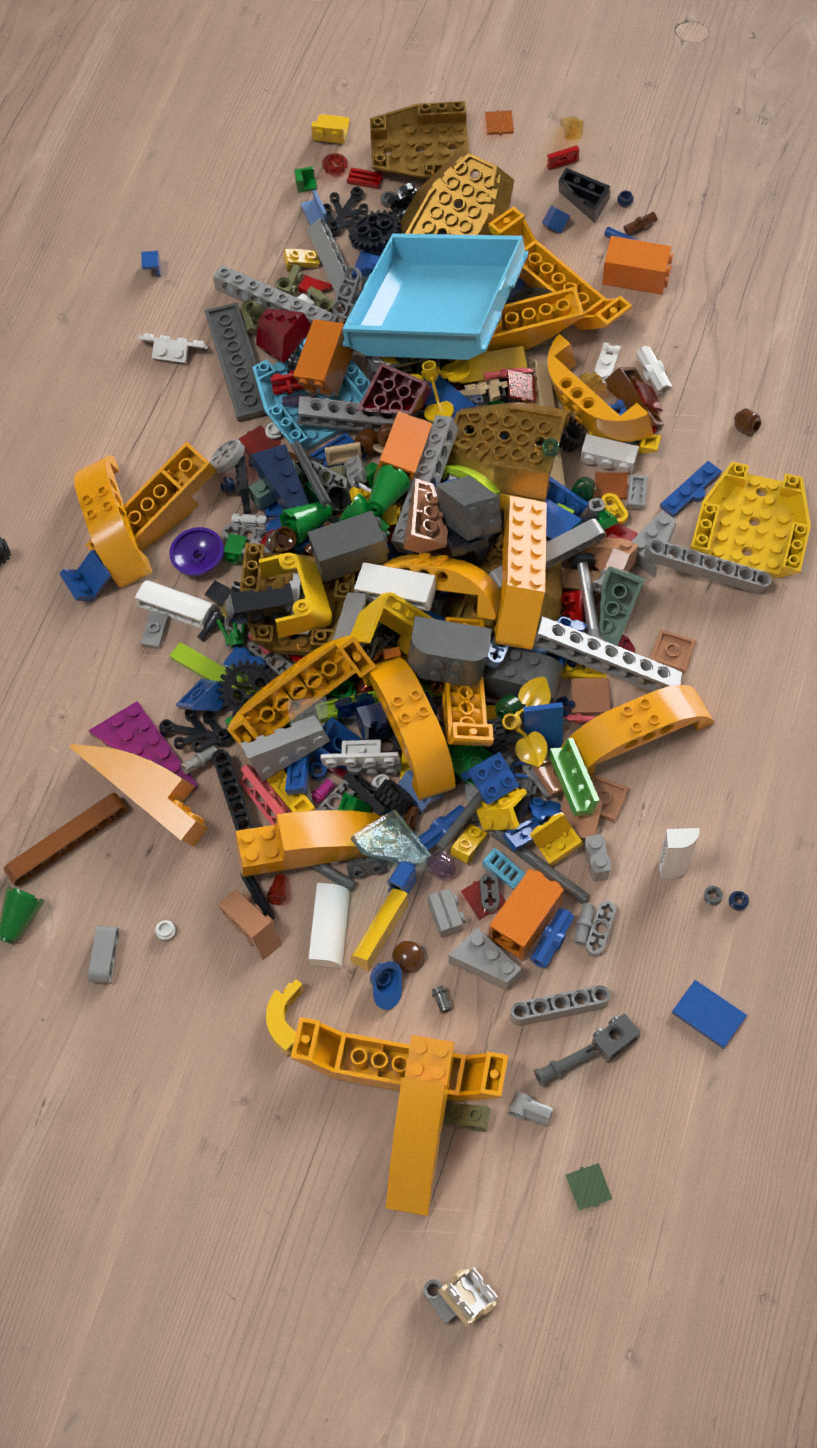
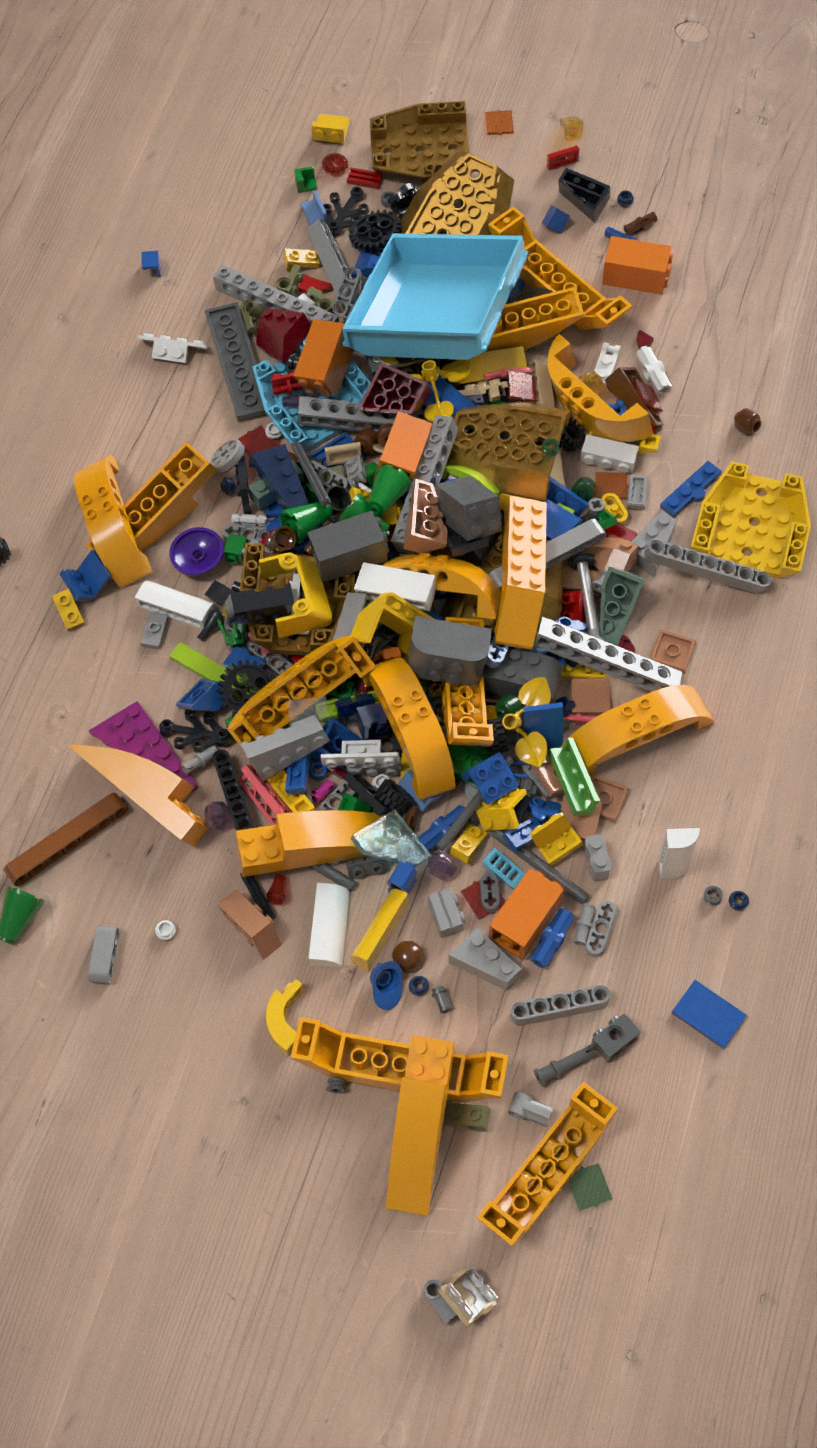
(67, 609): none -> yellow plate
(217, 815): none -> head
(336, 1085): none -> dark grey bush
(419, 980): none -> dark blue plate
(549, 1166): none -> light orange slope
(643, 339): none -> dark red tile

